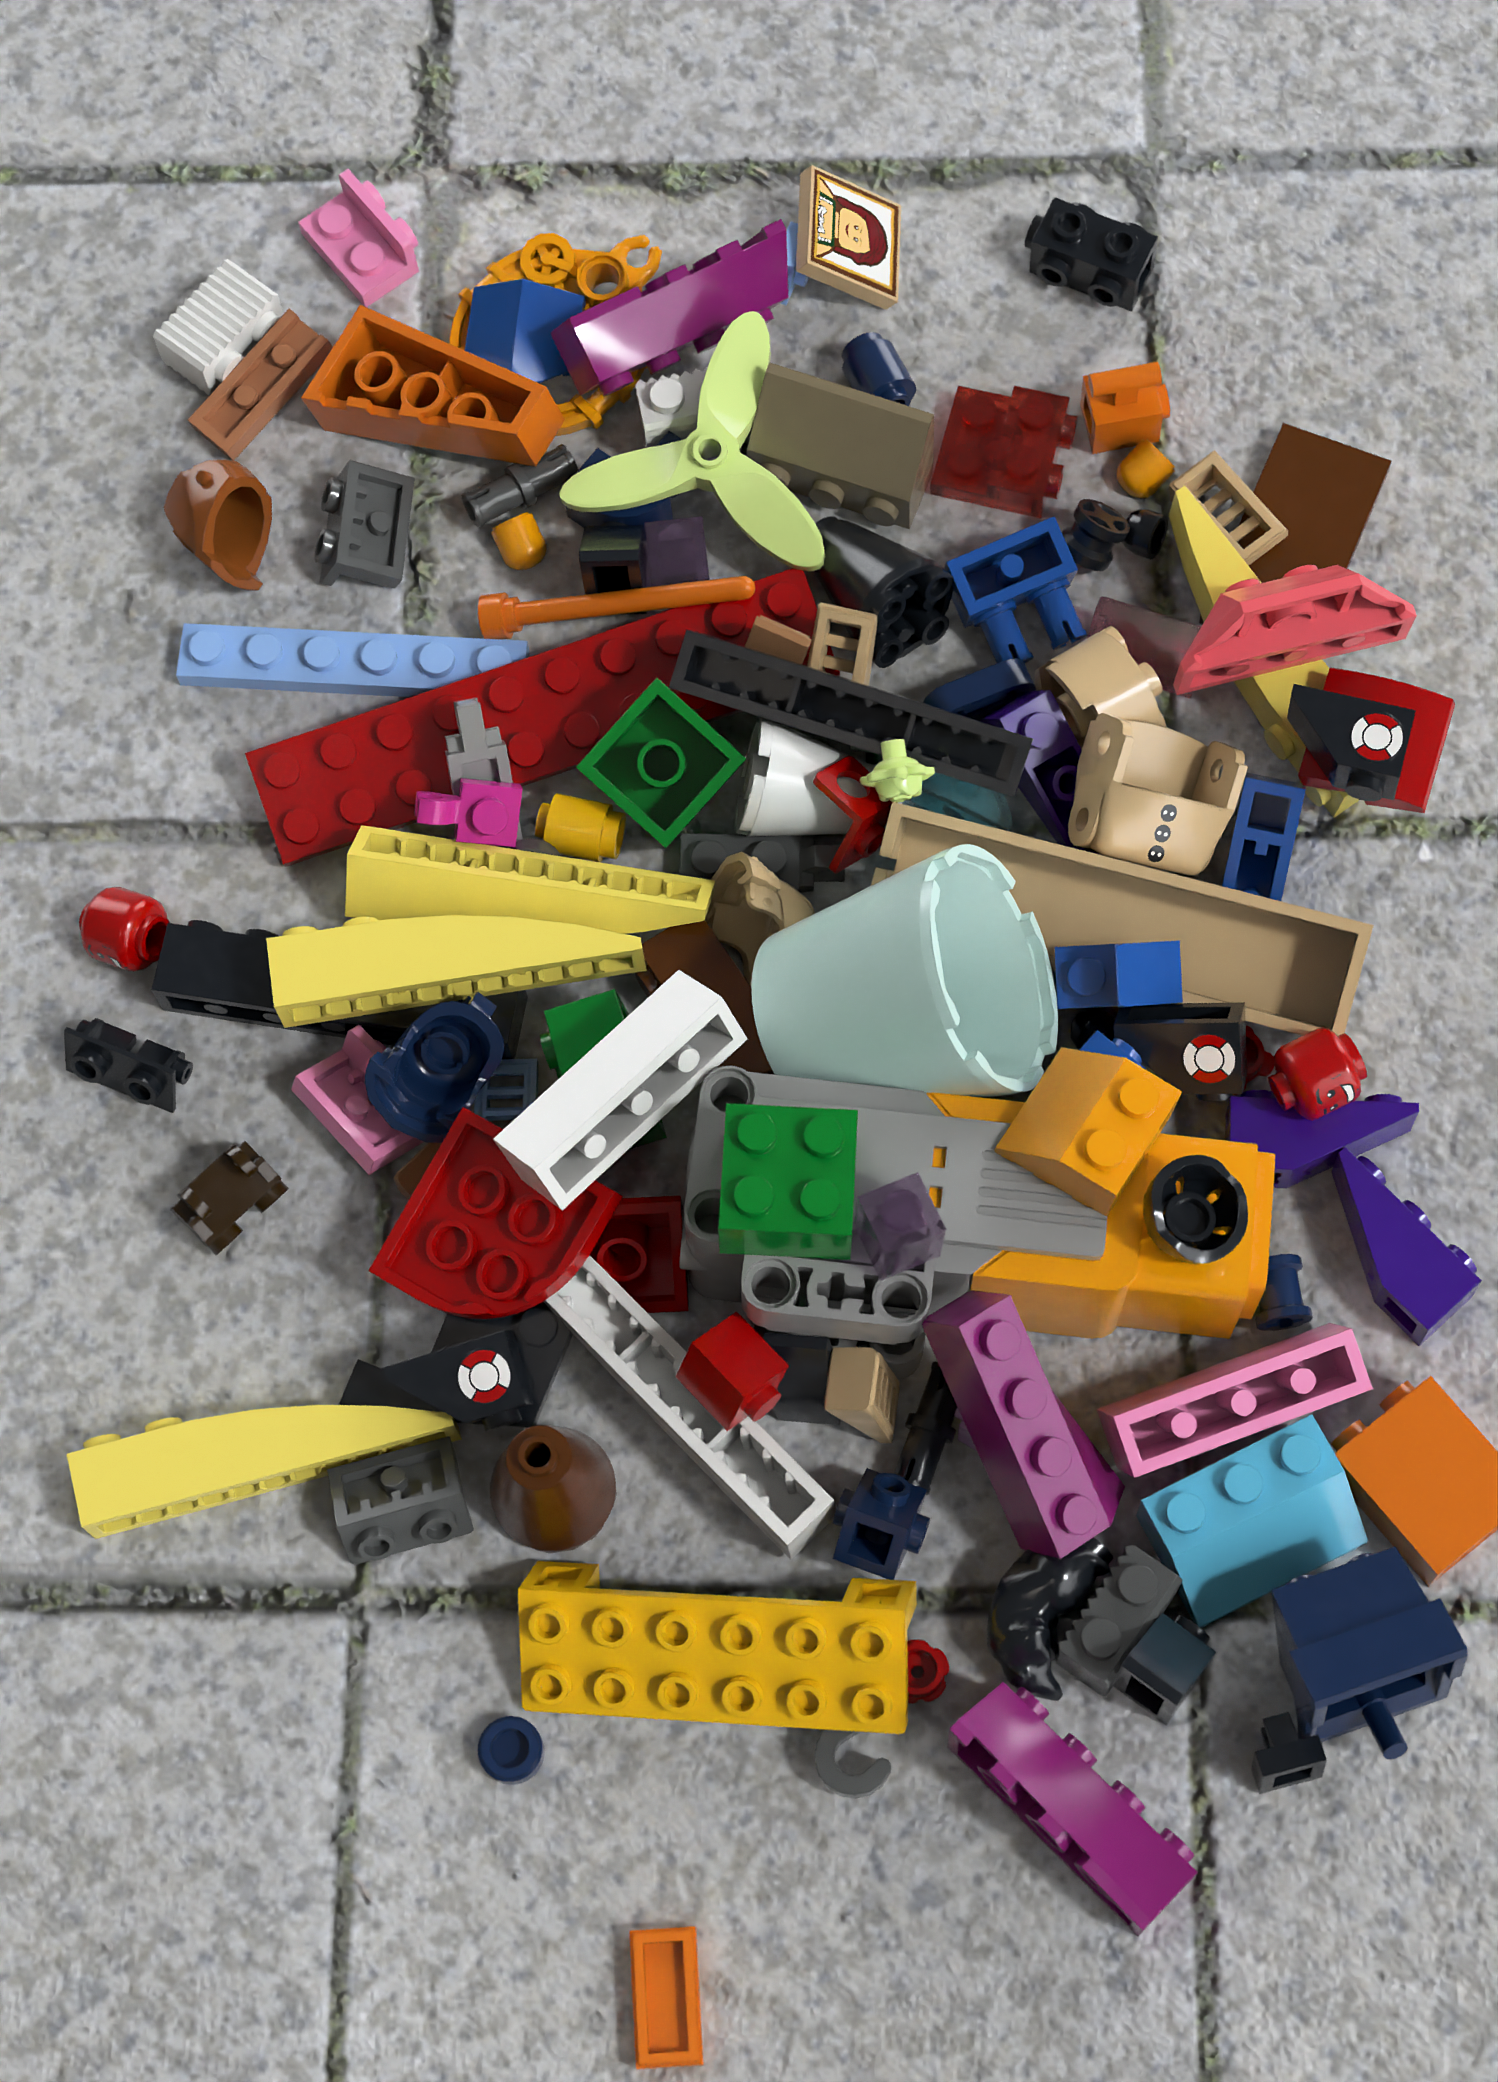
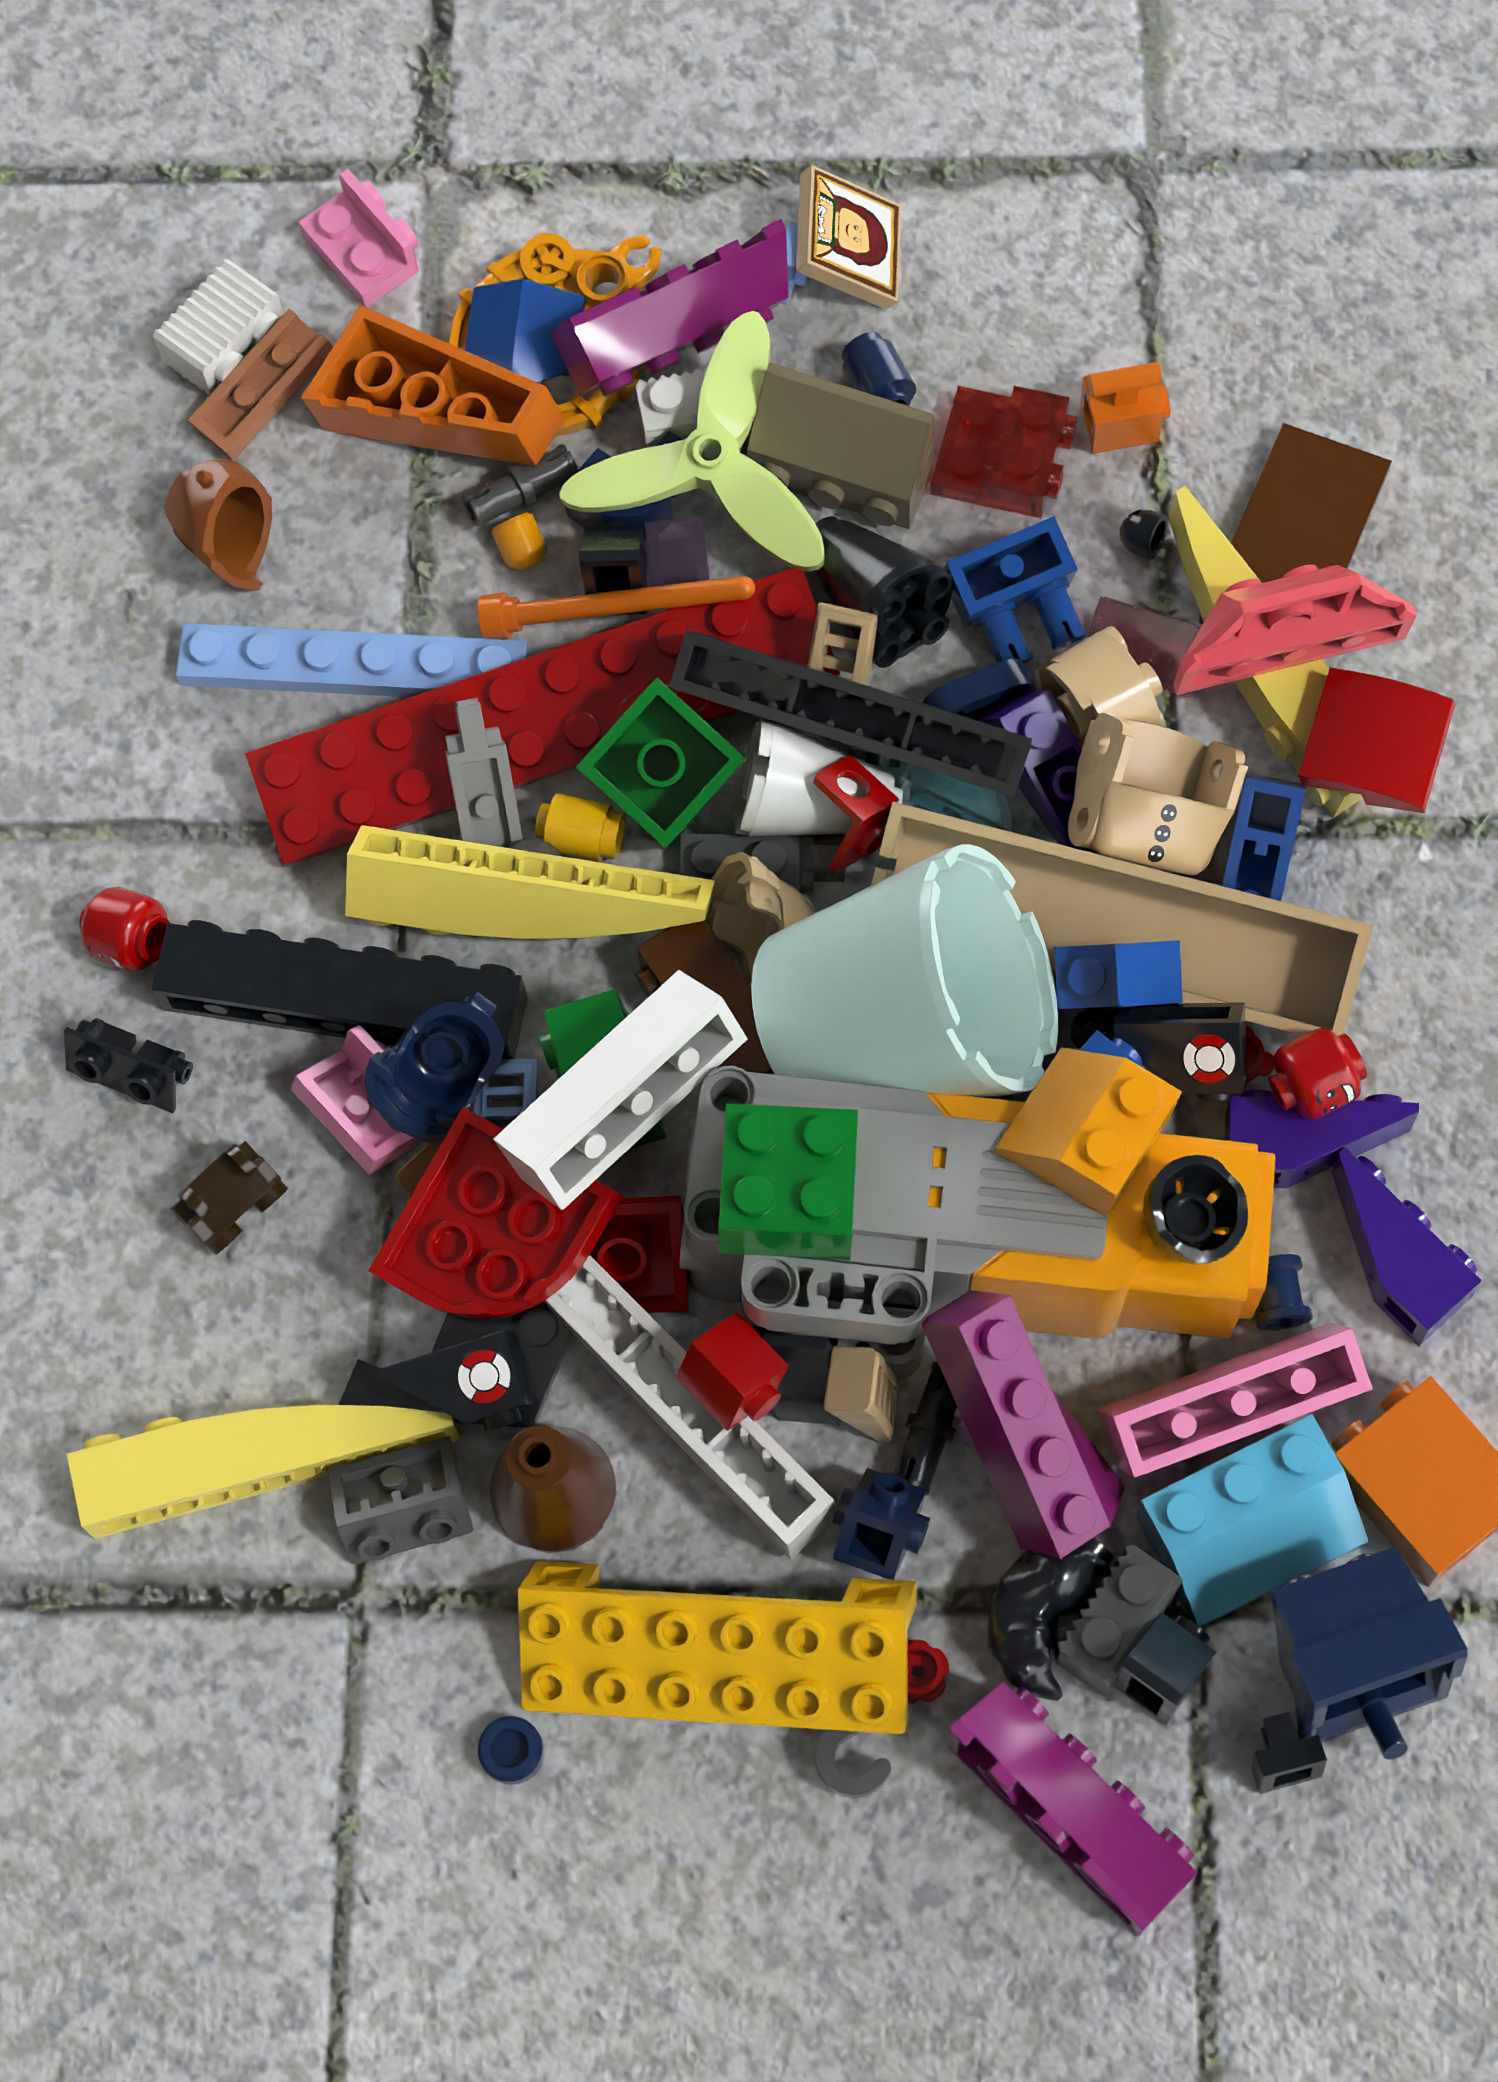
(365, 525): dark grey bracket -> none
(433, 960): light yellow slope -> none
(481, 813): dark pink plate -> none
(666, 1998): orange tile -> none
(778, 640): medium nougat slope -> none
(897, 776): yellowish green plant -> none
(899, 1226): clear purple brick -> none
(1091, 253): black brick -> none
(1095, 534): black wheel -> none
(1144, 470): light orange piece -> none
(1213, 472): tan slope -> none
(1353, 739): black slope -> none

